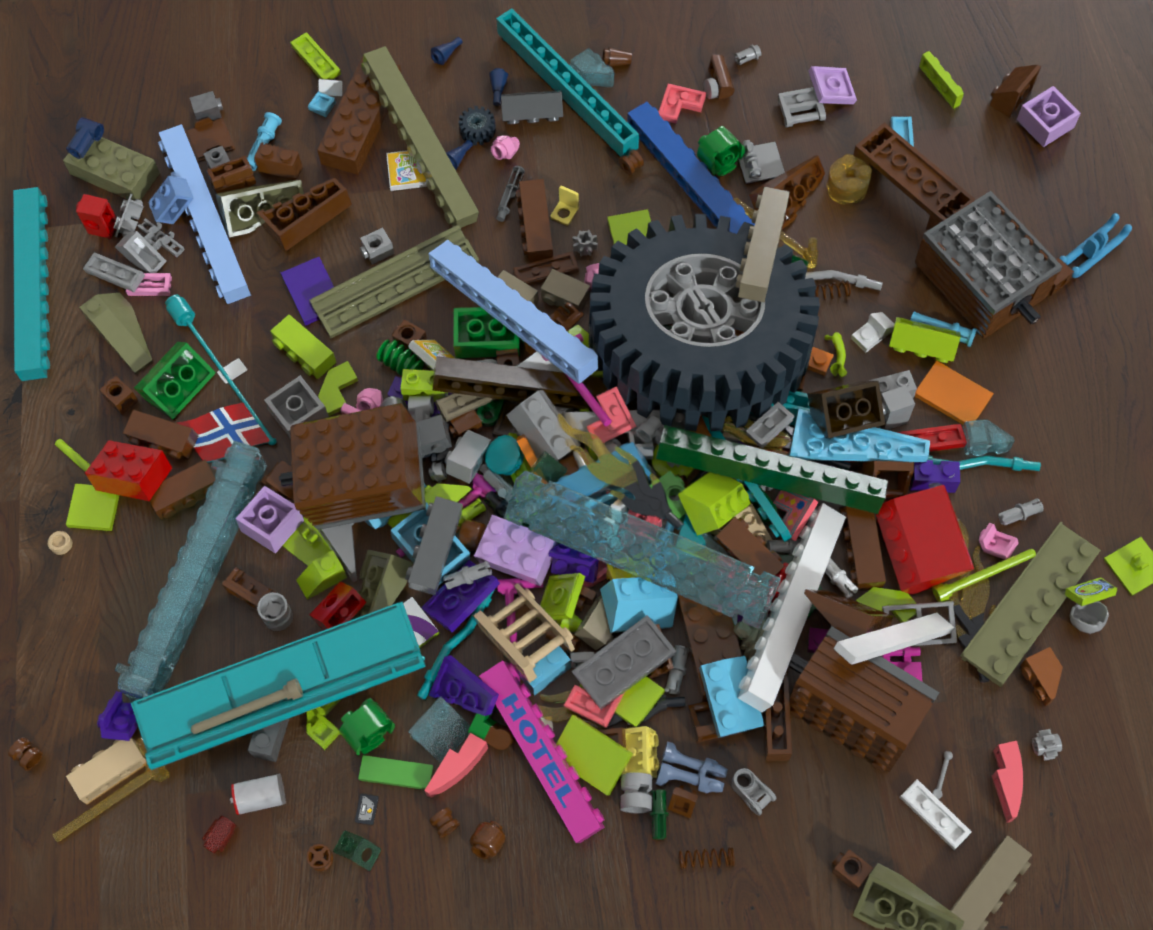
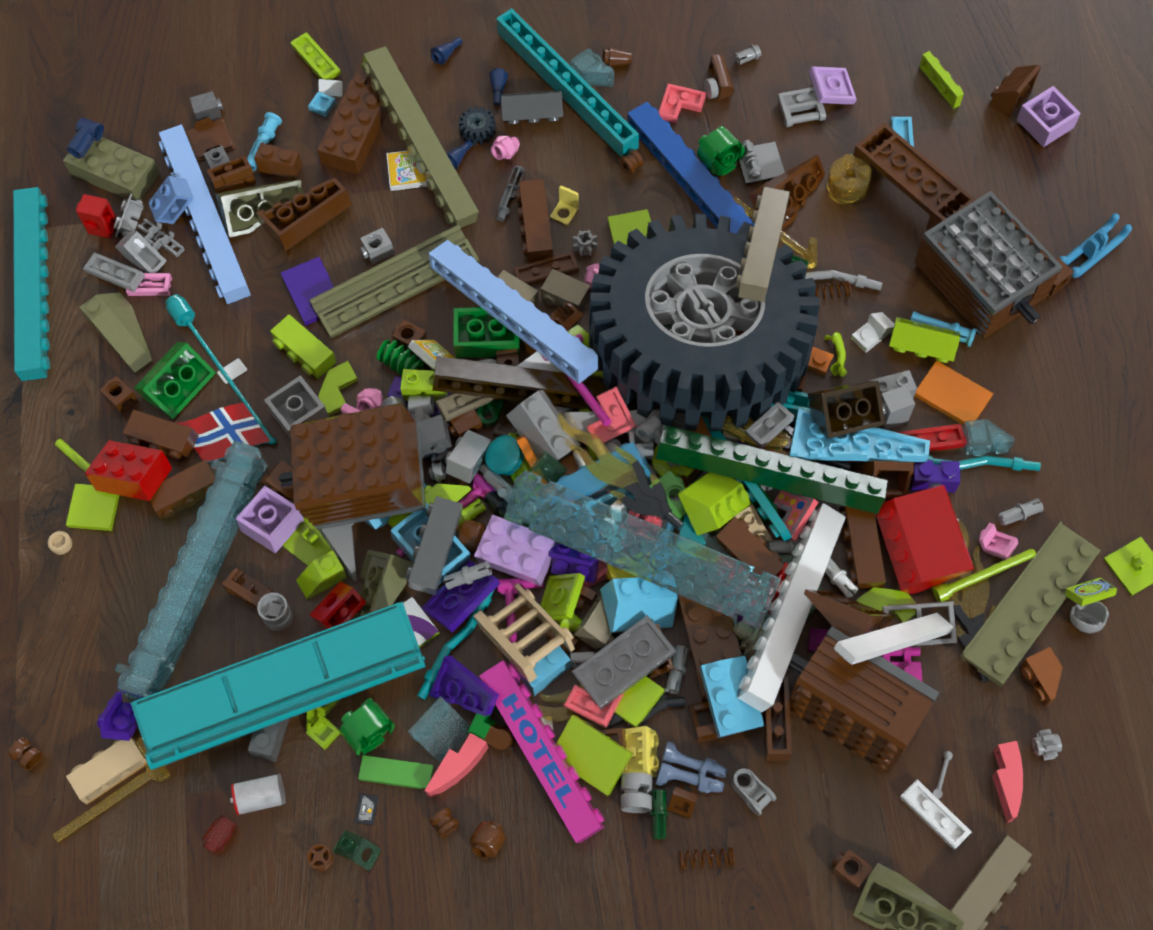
(291, 690): dark tan piece -> none

